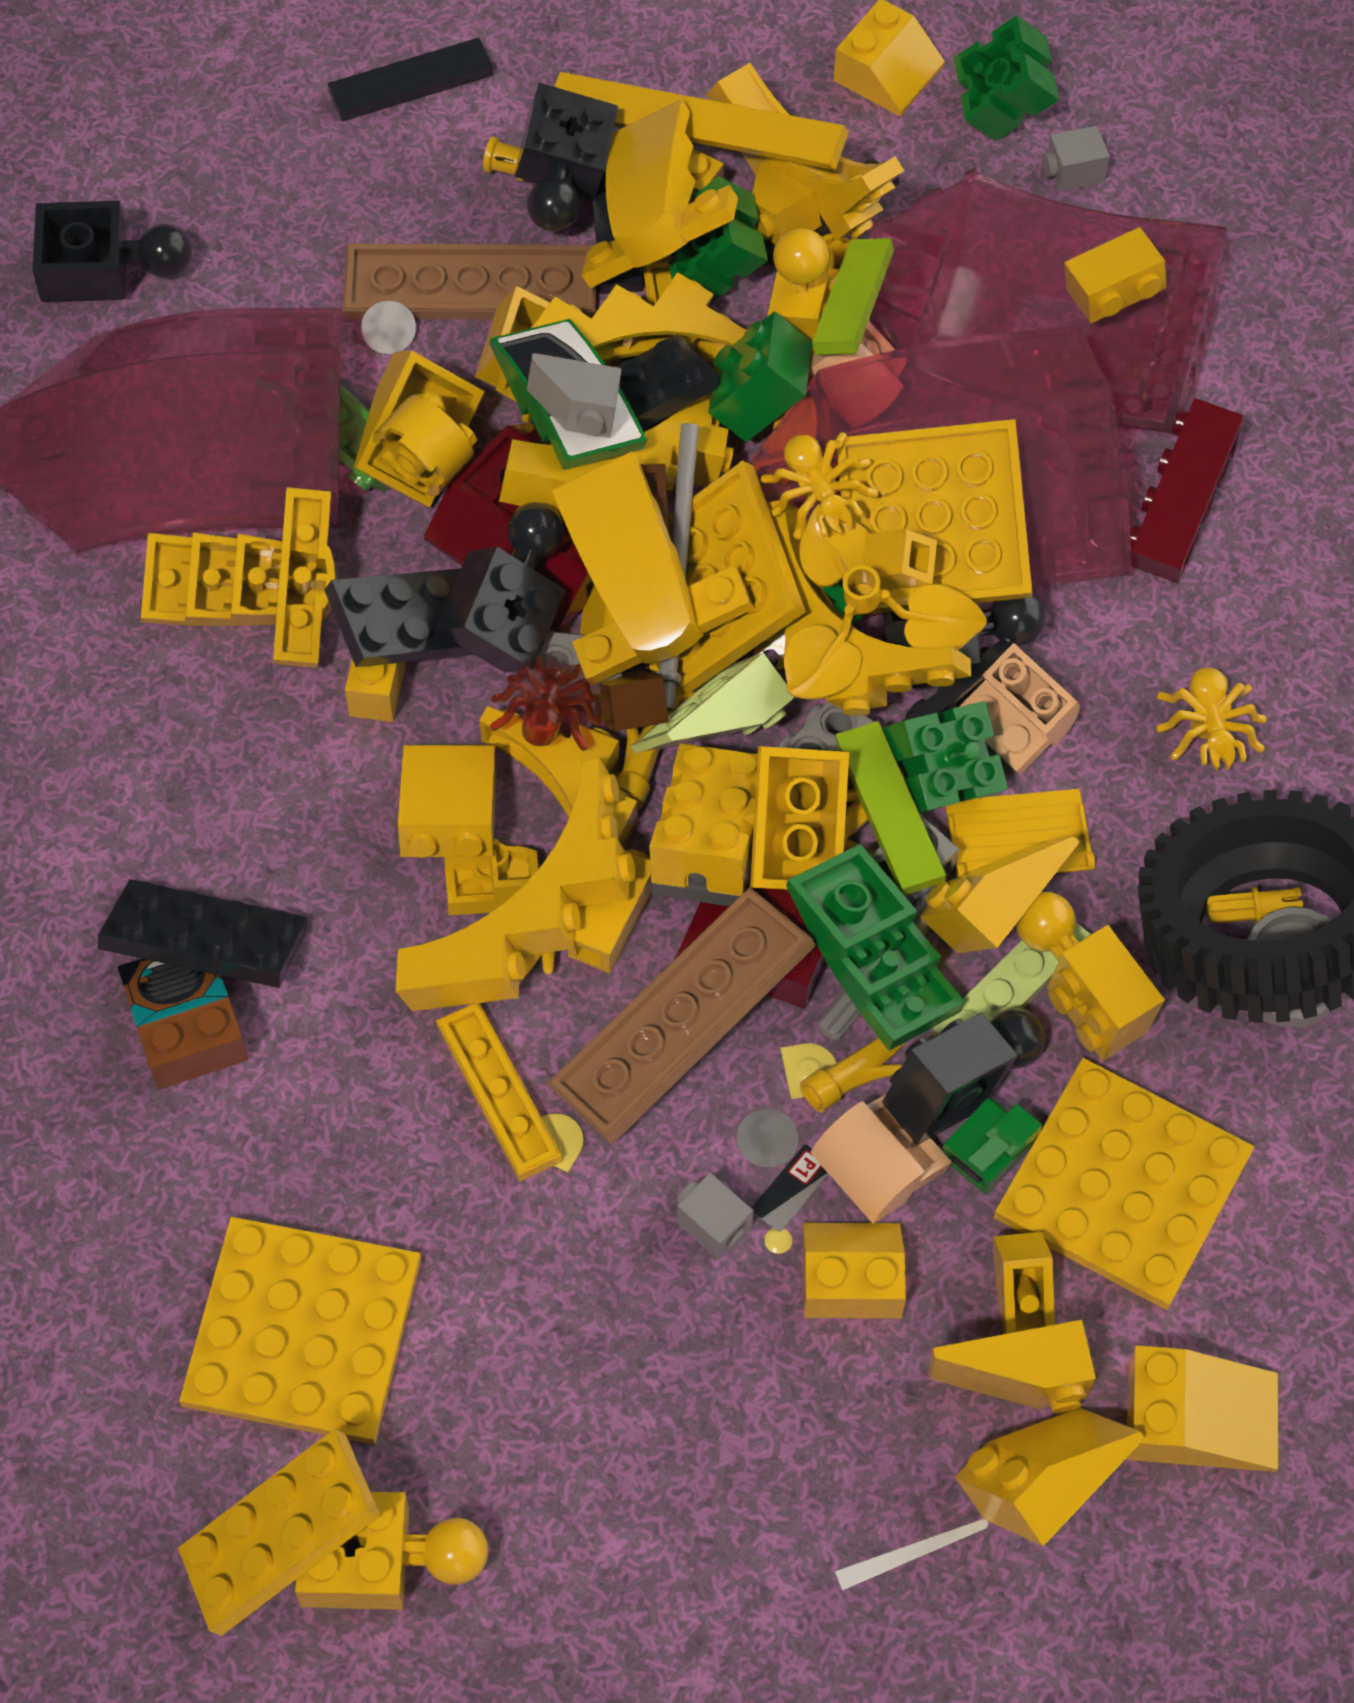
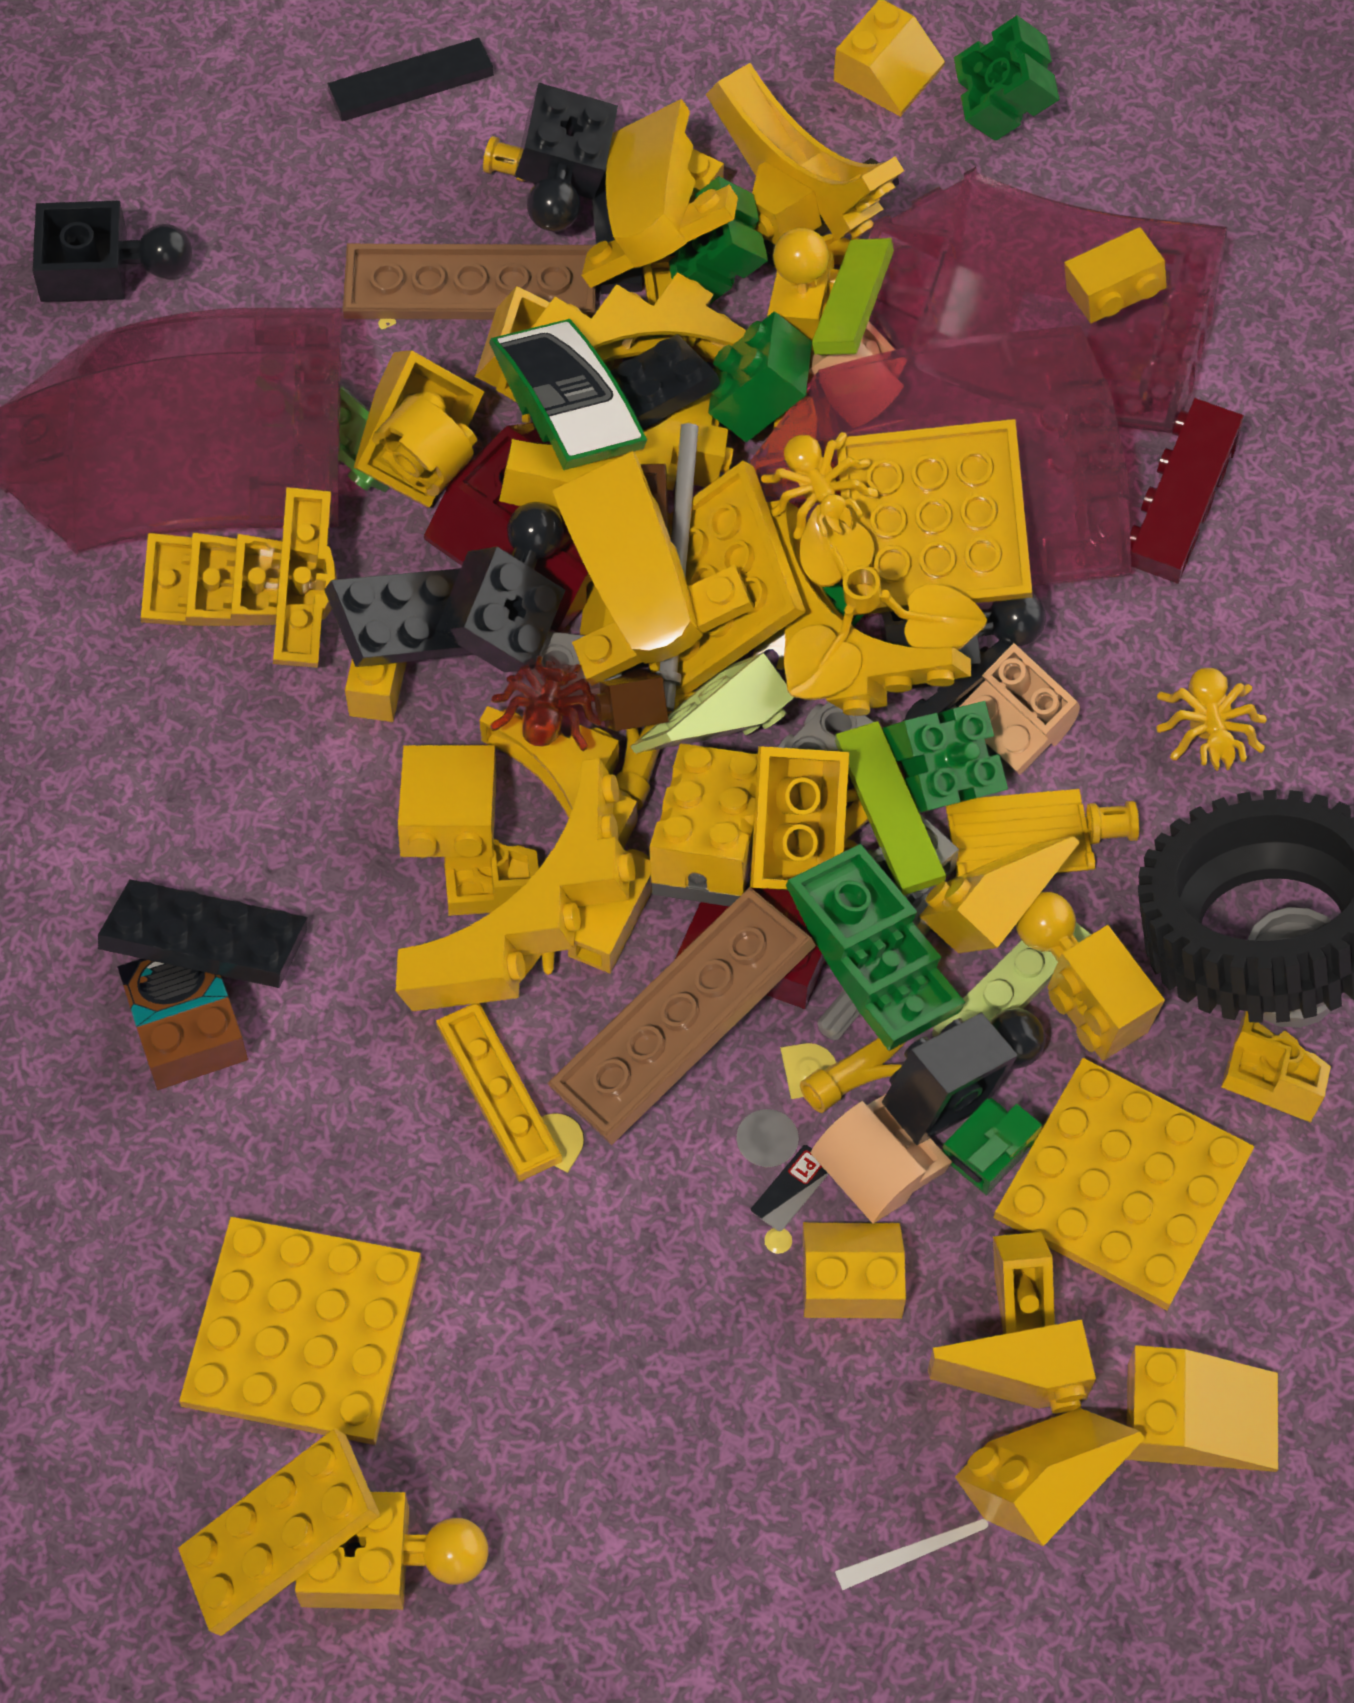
(388, 327): flat silver sticker -> none
(576, 393): light grey slope -> none
(713, 1215): light grey brick -> none
(722, 123): yellow tile -> none
(901, 558): yellow brick -> none
(1076, 158): light grey brick -> none
(1112, 822): none -> yellow bush
(1251, 905): yellow axle -> none
(1275, 1071): none -> yellow slope

